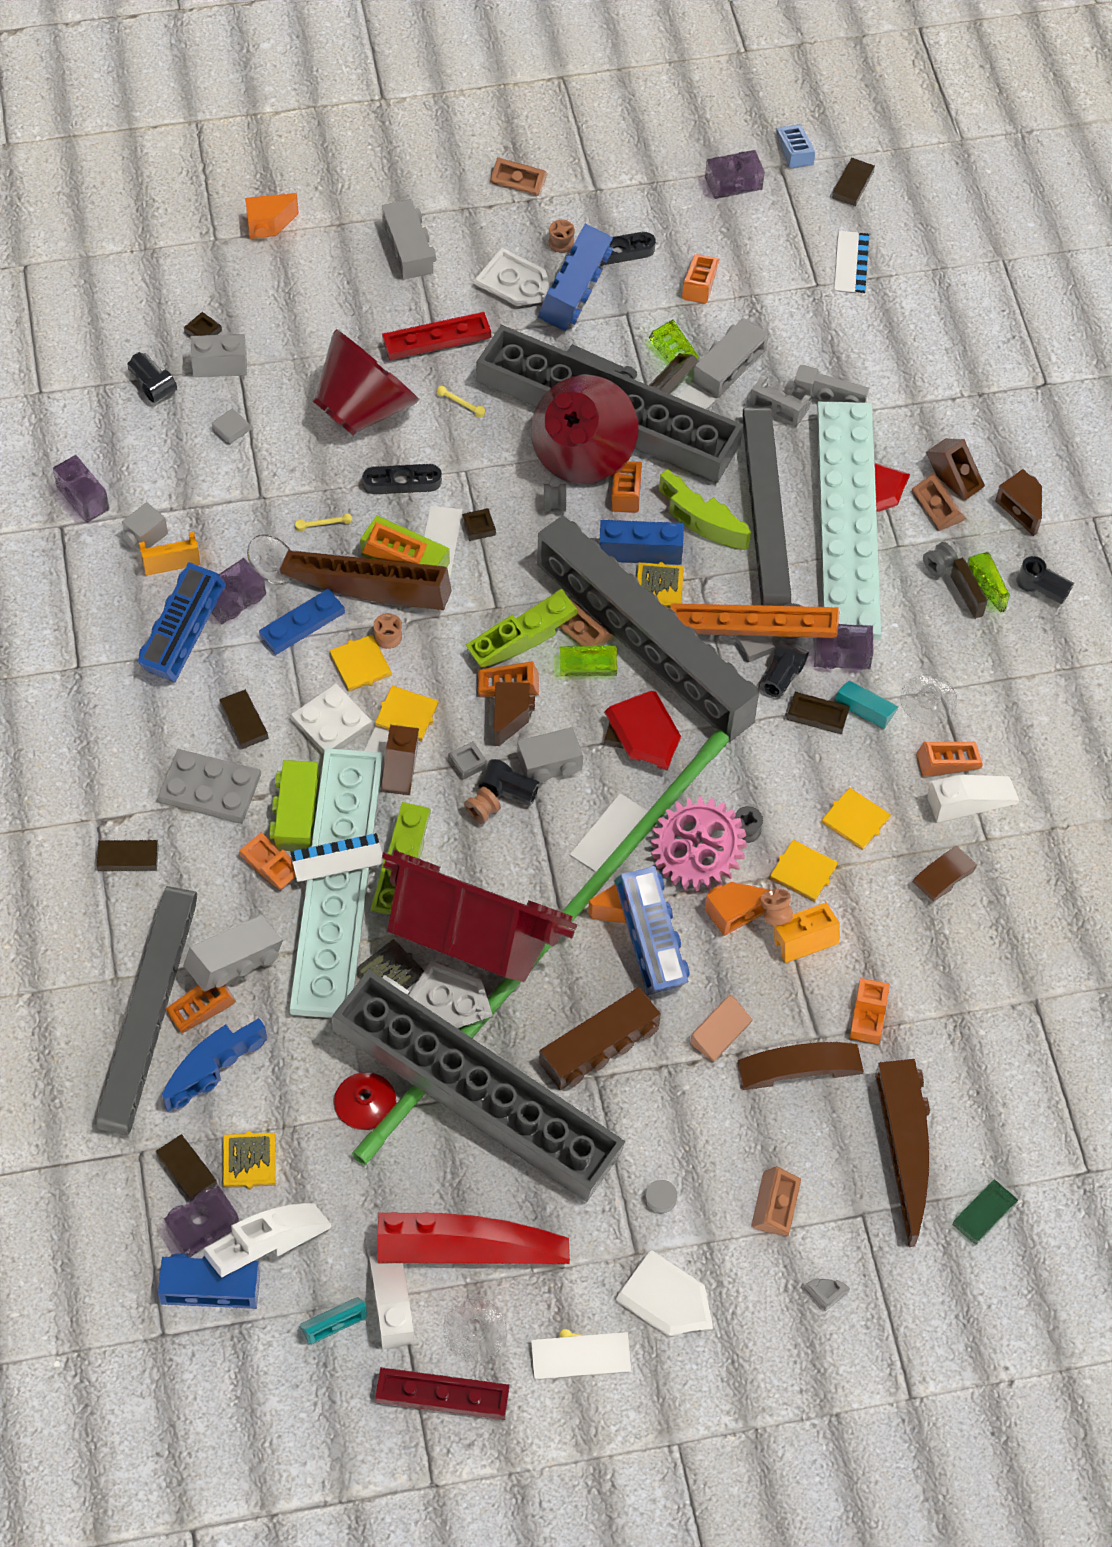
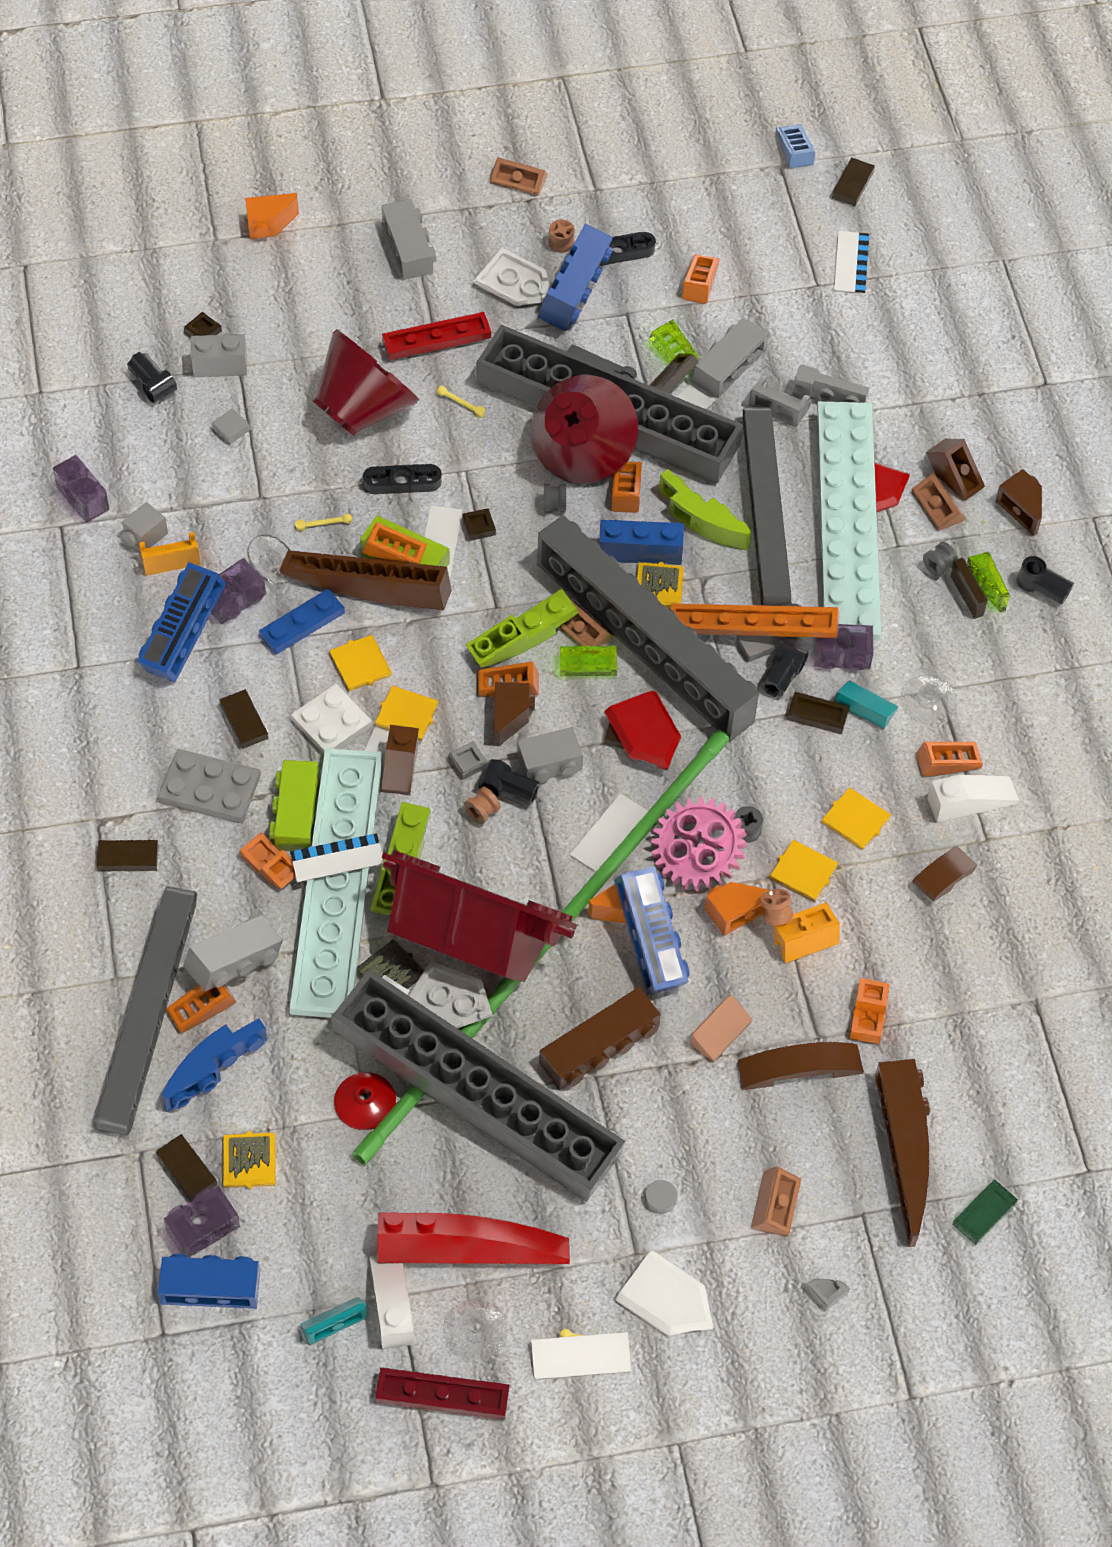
(266, 1232): white slope -> none
(385, 624): nougat wheel -> none
(734, 174): clear purple brick -> none

